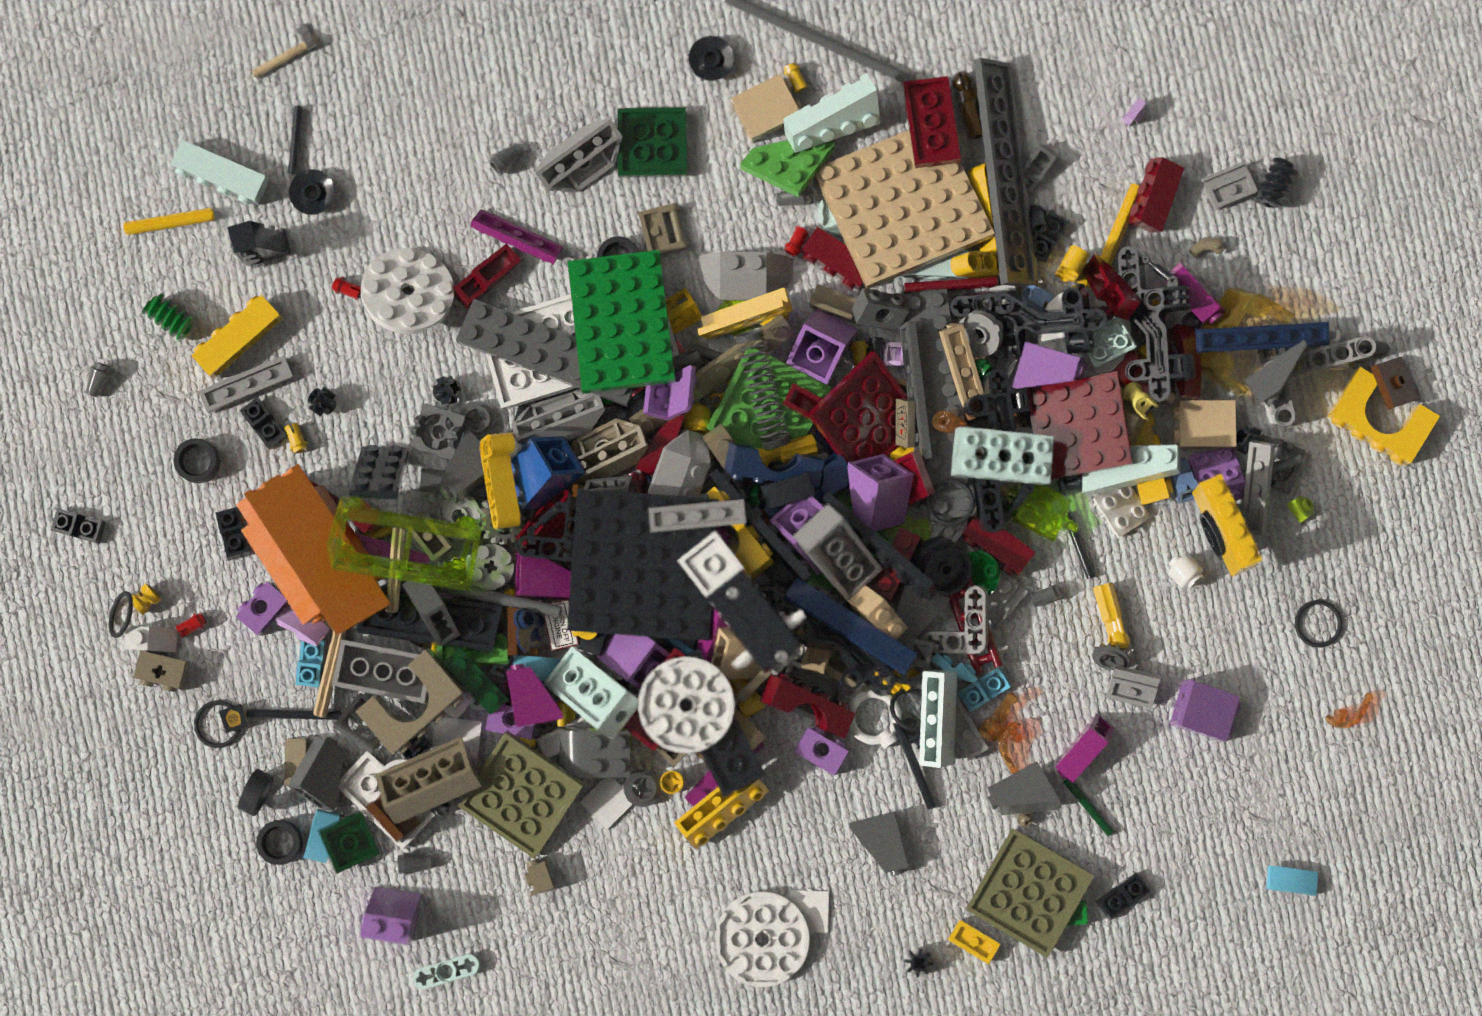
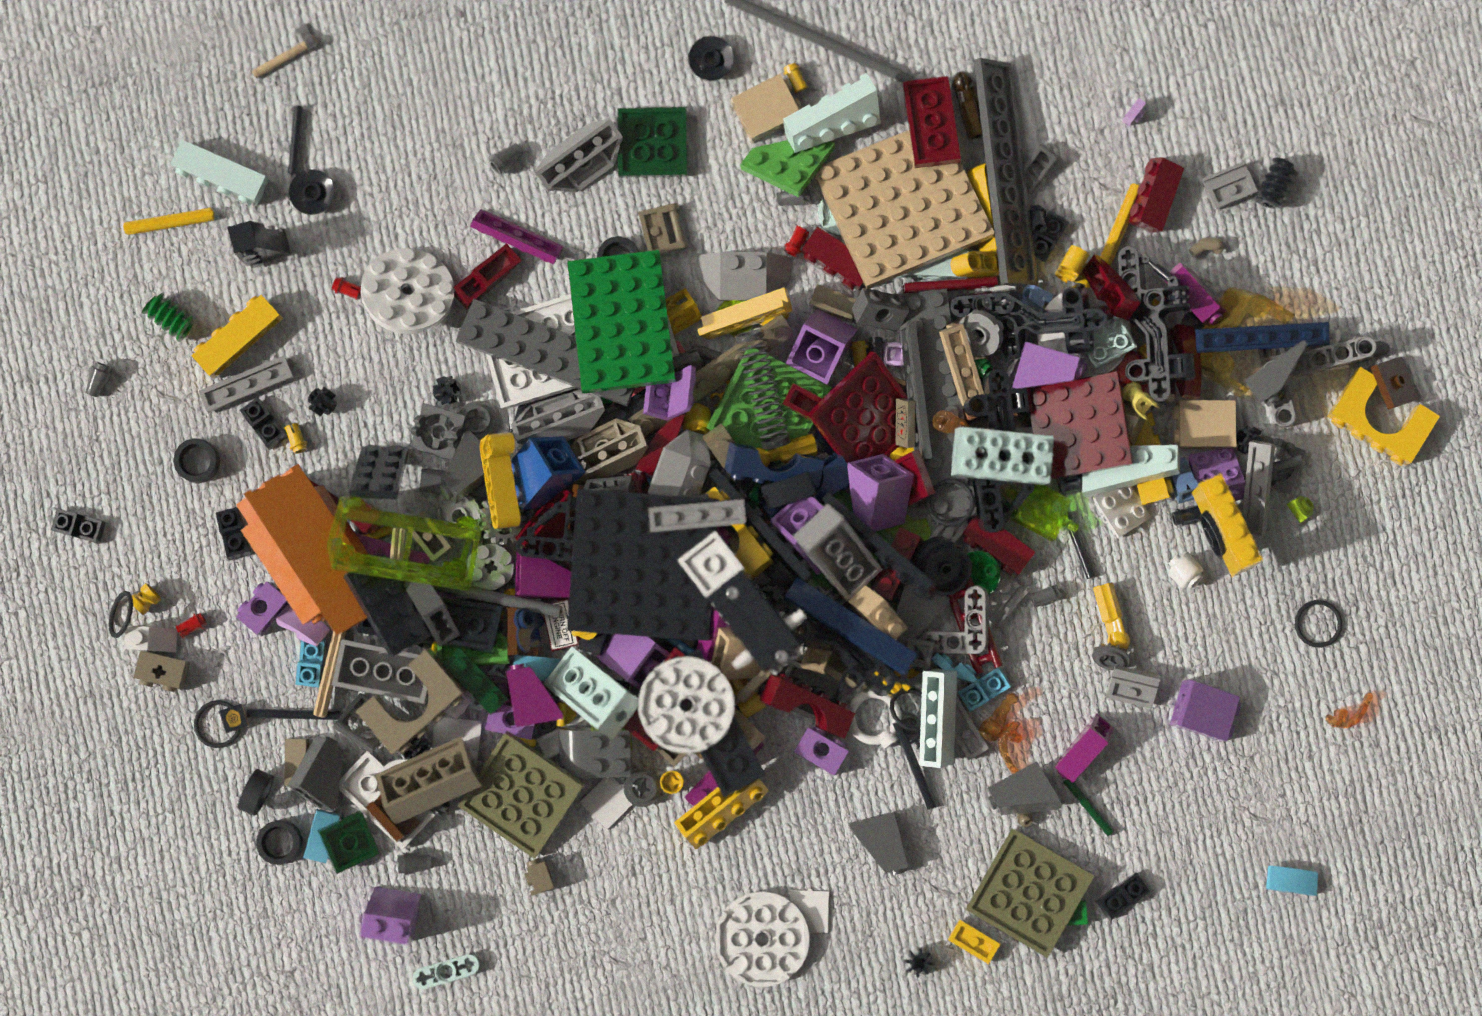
(389, 611): none -> black plate
(1186, 515): none -> black pin

